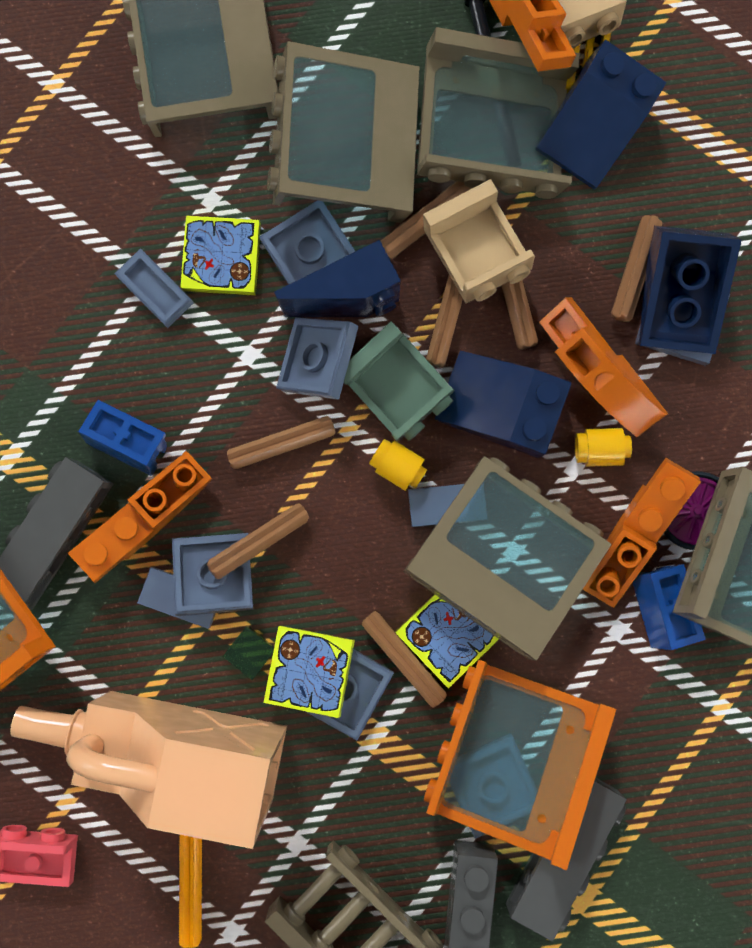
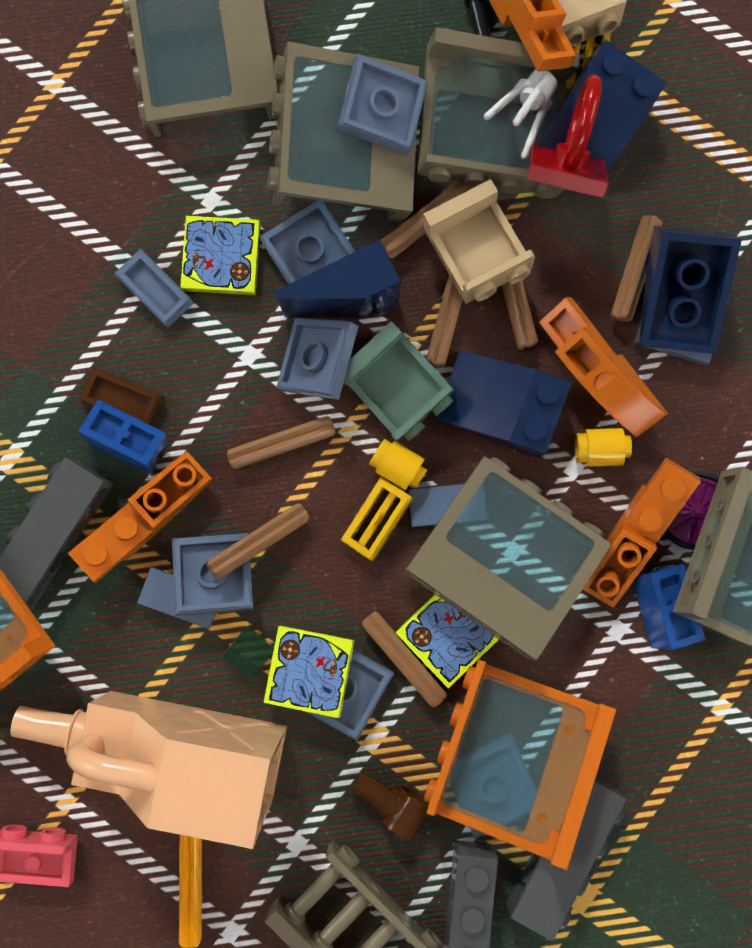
(122, 395): none -> reddish brown tile
(382, 104): none -> sand blue tile
(390, 525): none -> yellow tile
(400, 808): none -> reddish brown pin
(534, 94): none -> white plant
(570, 163): none -> red tile

